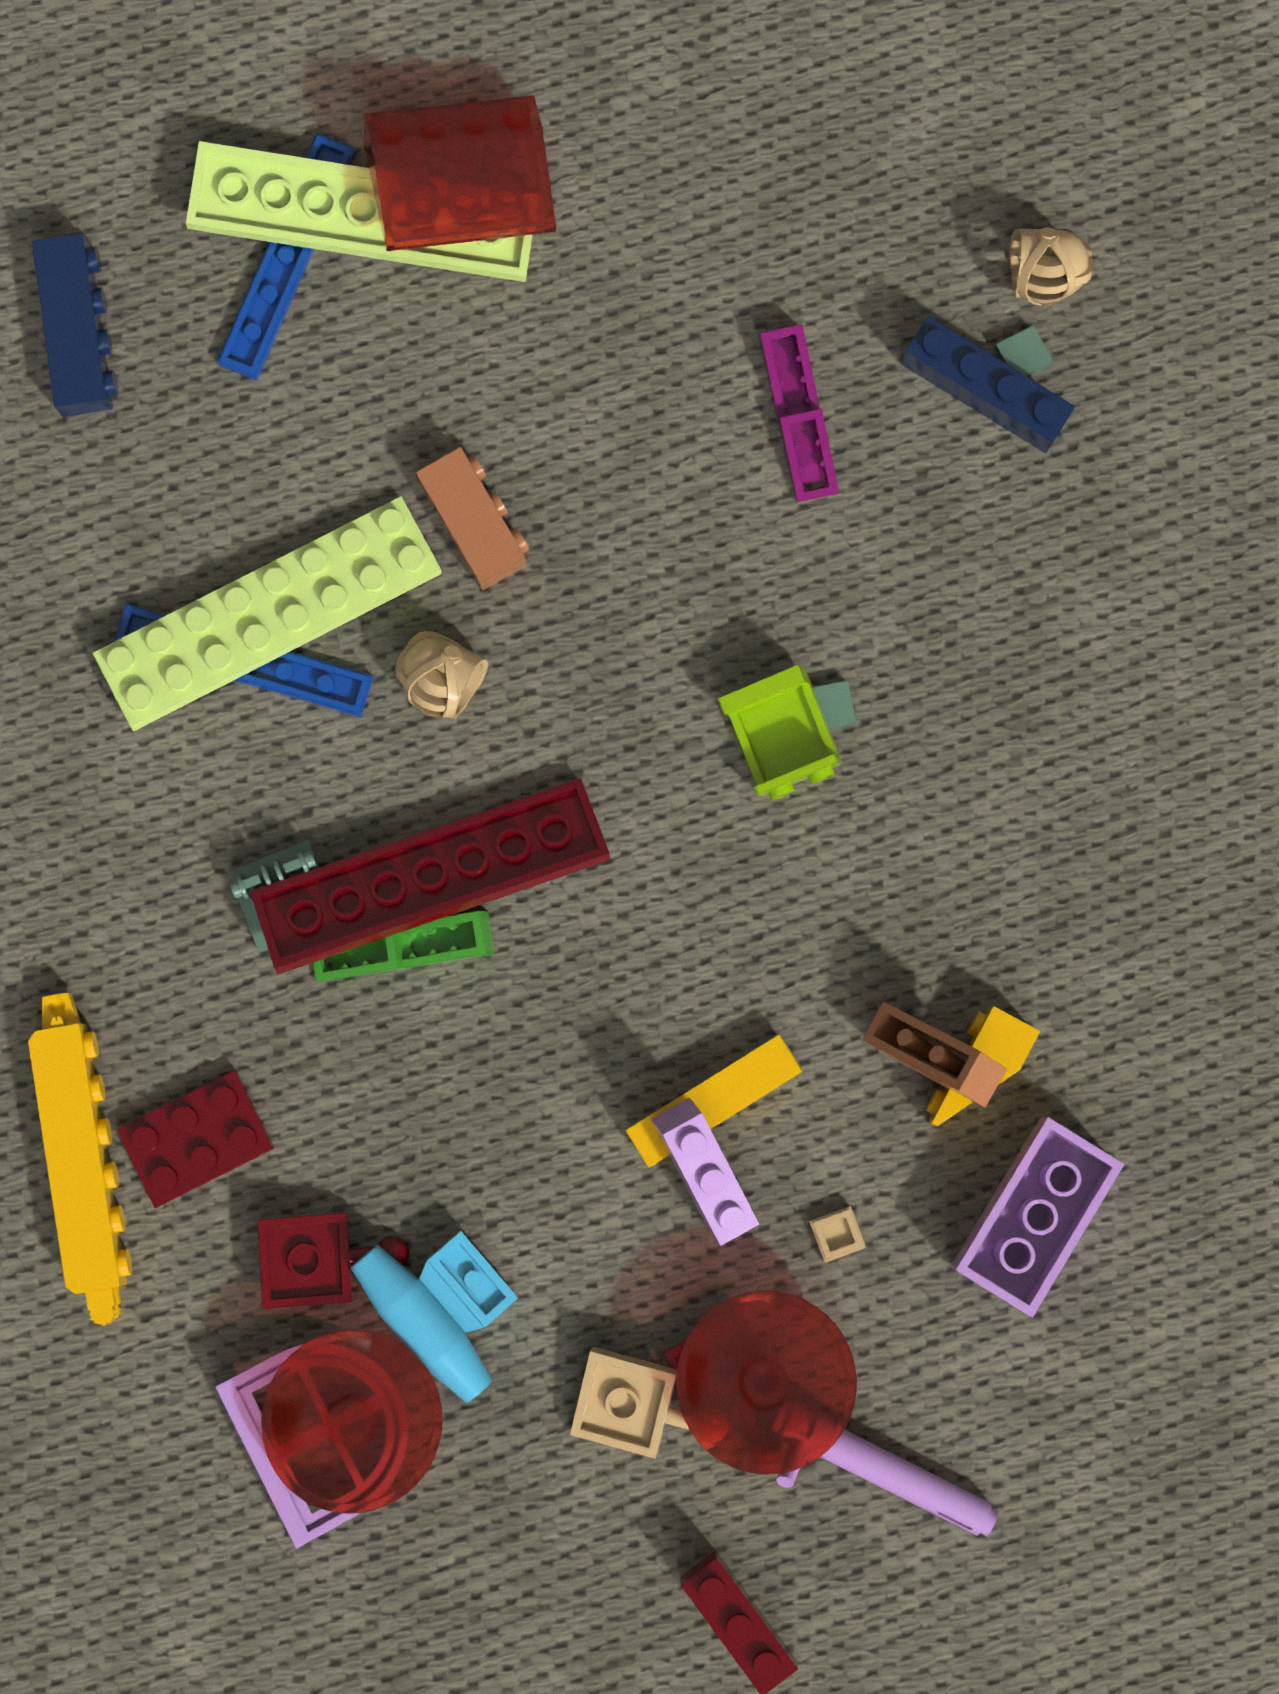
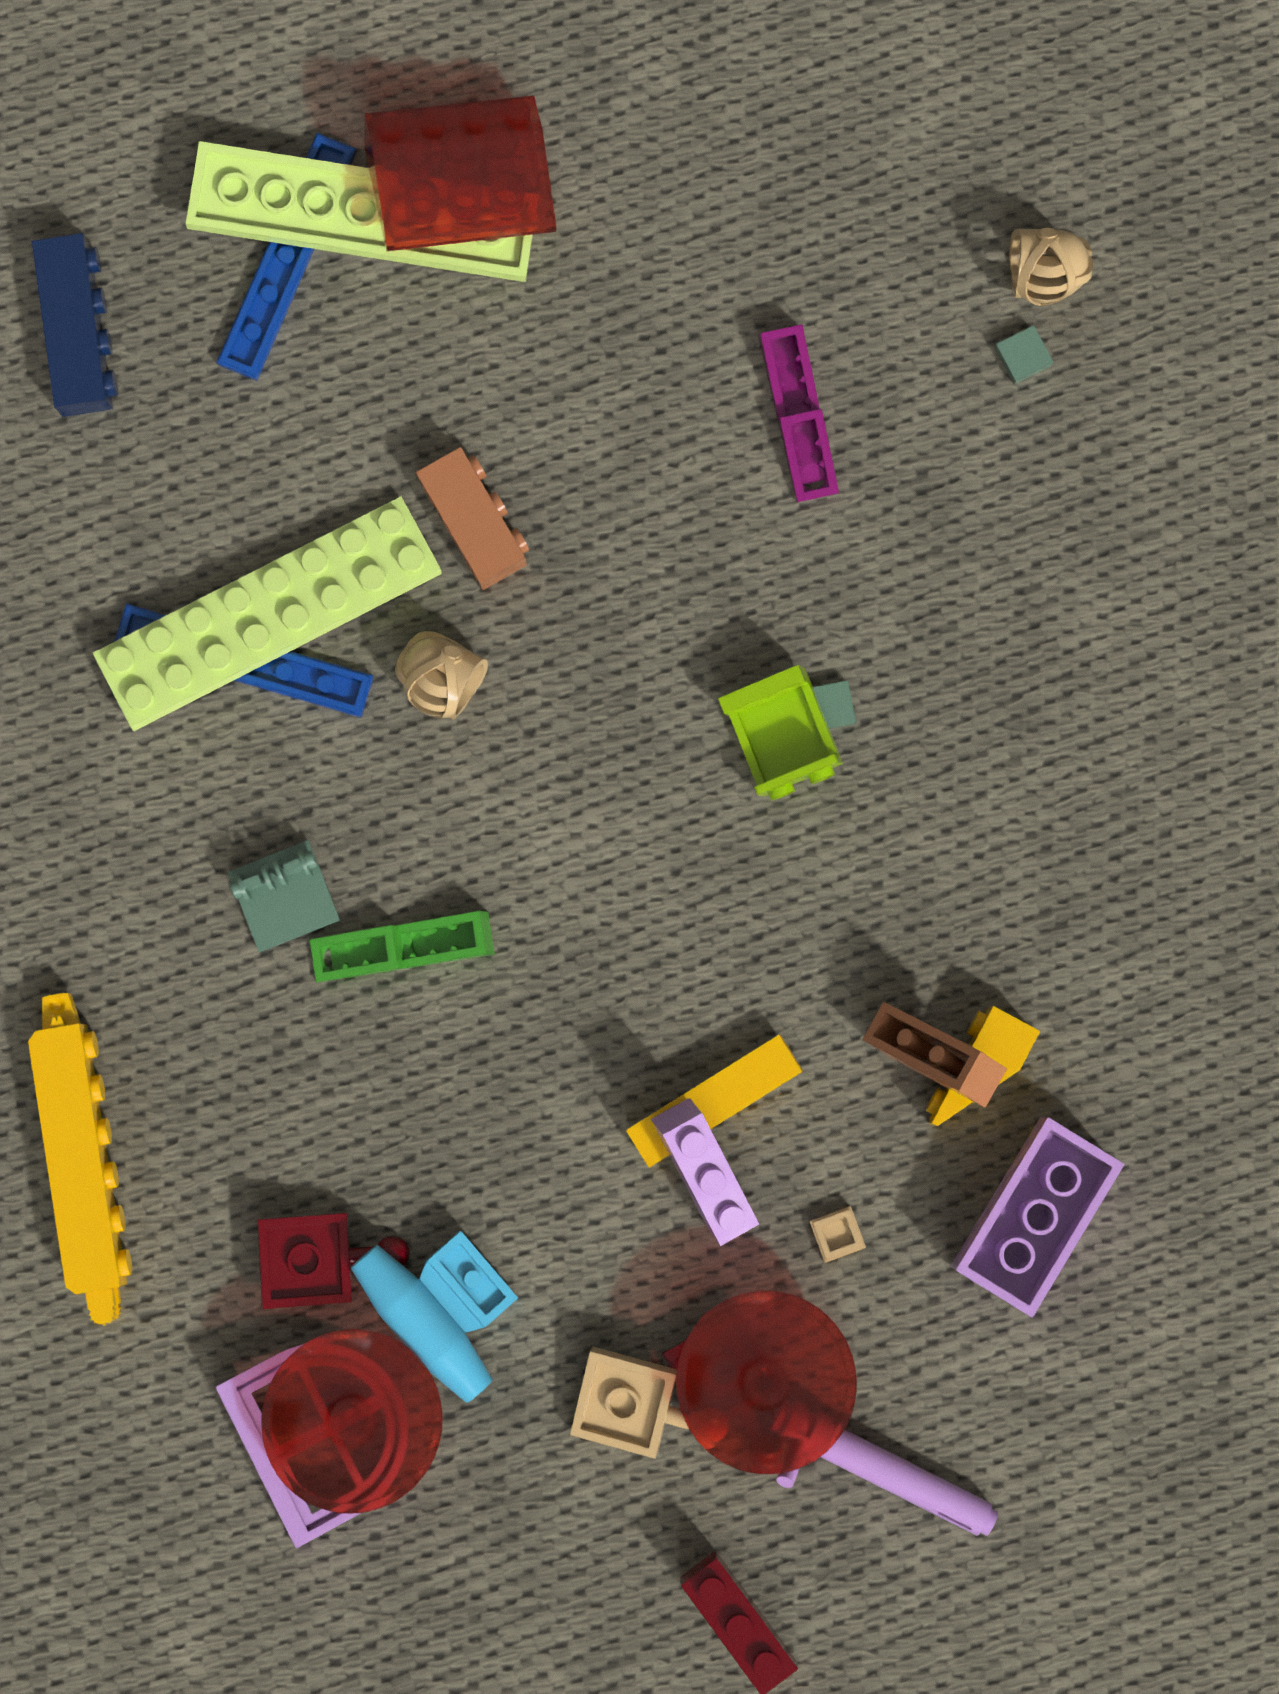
(195, 1139): dark red plate -> none
(429, 876): dark red plate -> none
(987, 384): dark blue brick -> none

